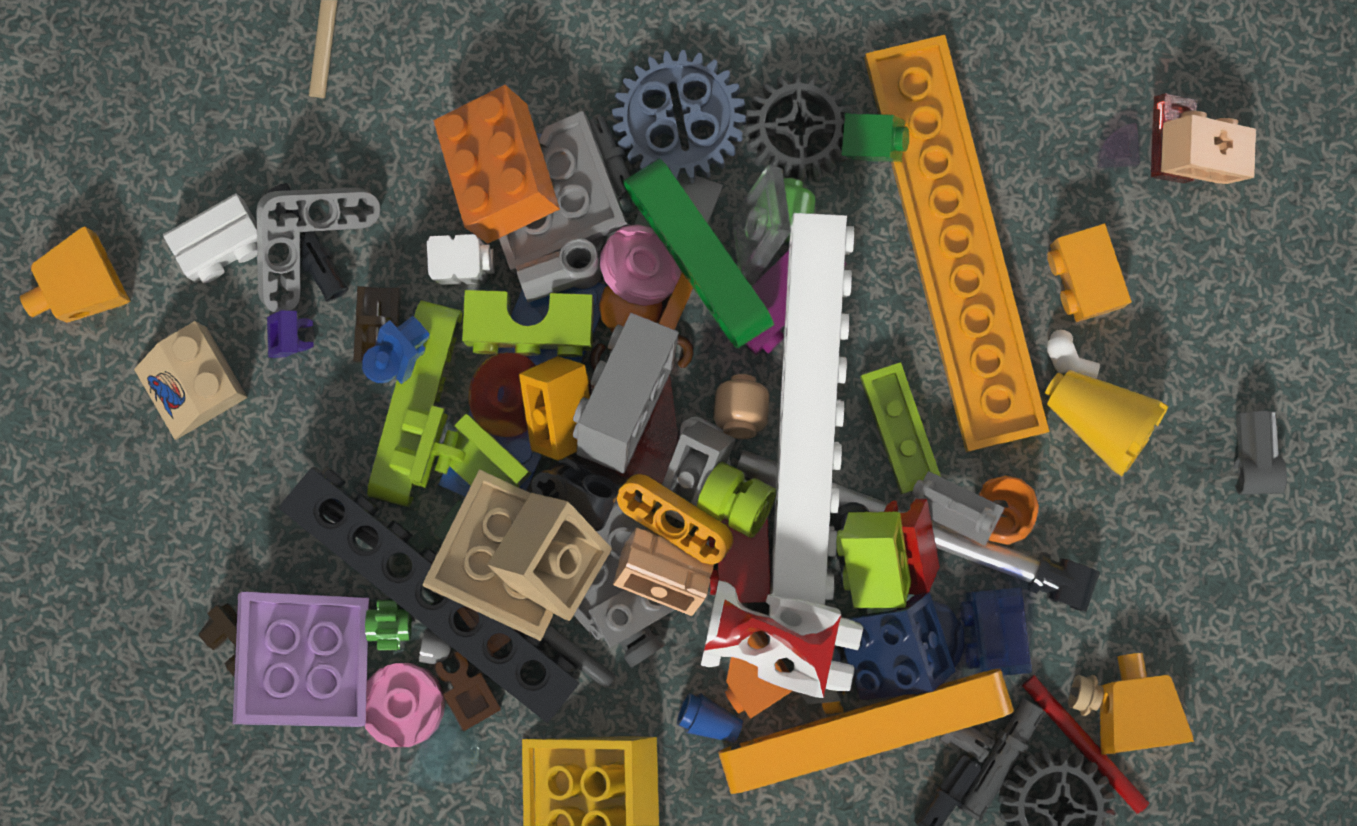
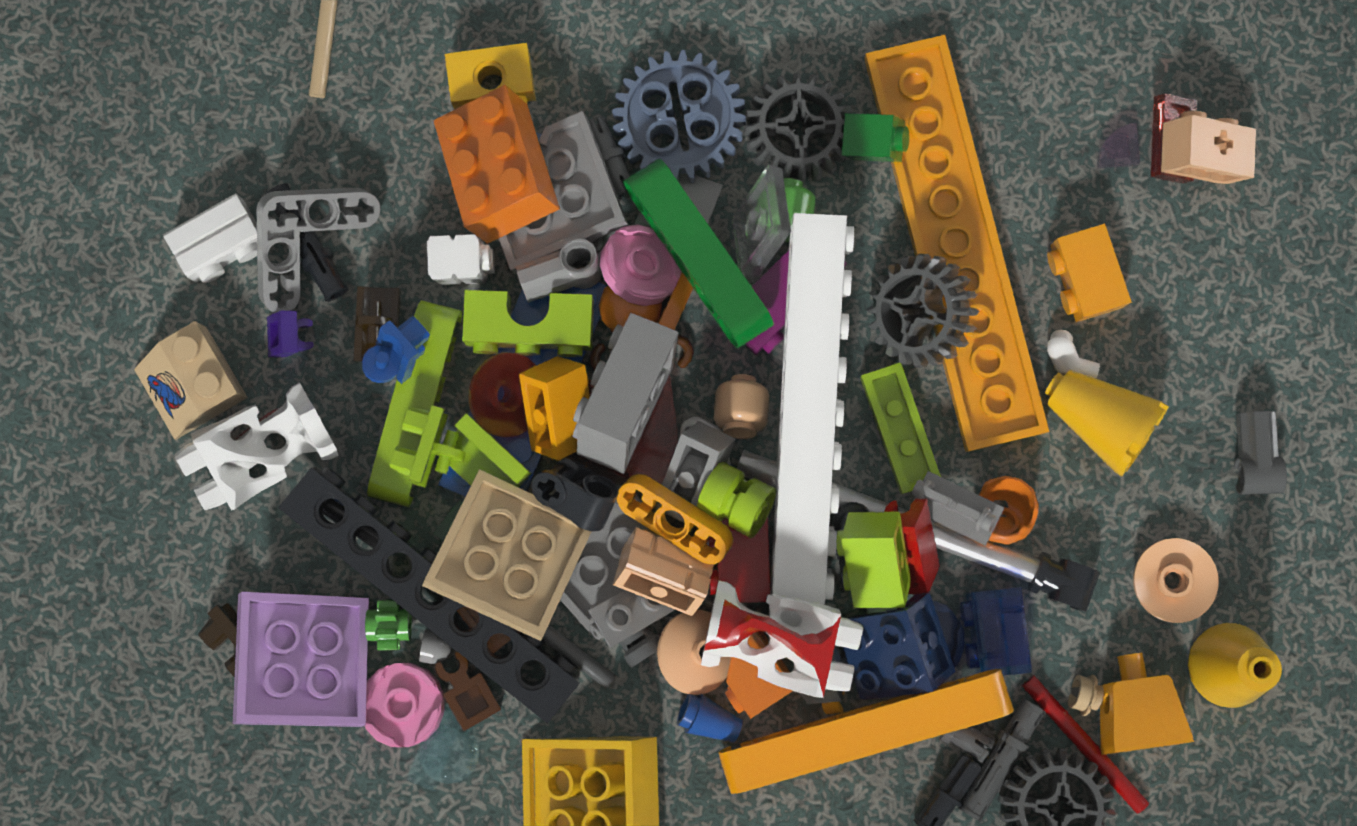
(75, 280): light orange torso -> none
(231, 459): none -> white hips
(470, 67): none -> yellow brick
(550, 555): tan slope -> none
(680, 655): none -> light nougat dish
(907, 338): none -> dark grey gear
(1196, 584): none -> light nougat dish
(1232, 665): none -> yellow cone

